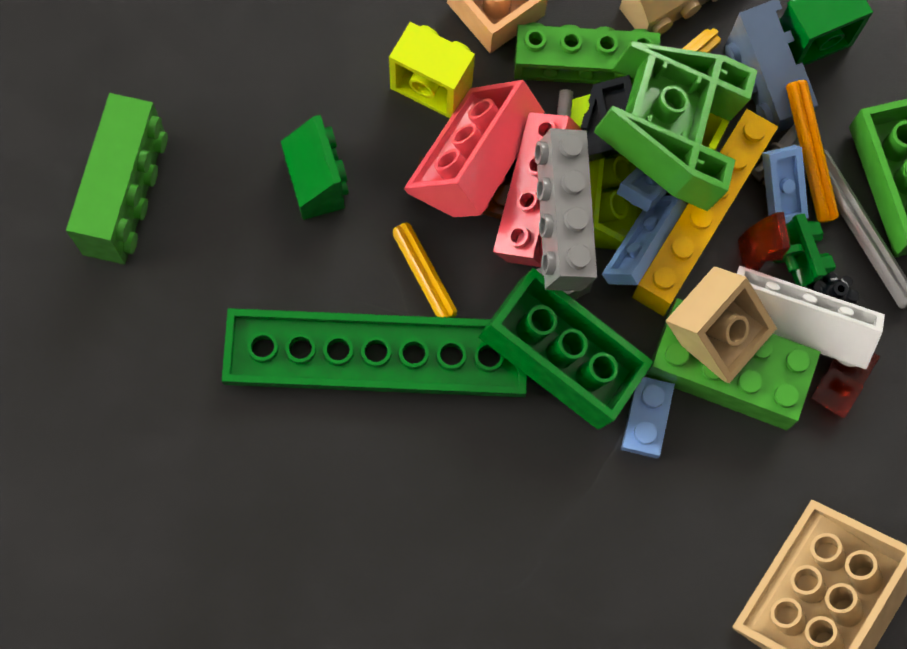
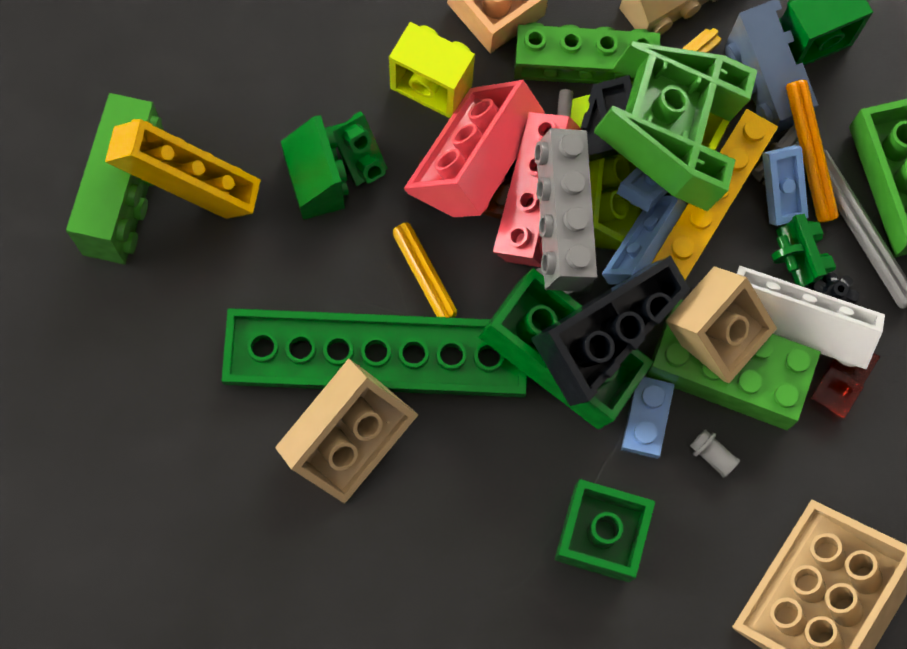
(182, 169): none -> yellow brick
(345, 431): none -> tan slope
(359, 150): none -> green hips
(599, 335): none -> black wedge
(605, 530): none -> green brick
(714, 453): none -> light grey pin
(764, 242): clear red slope -> none

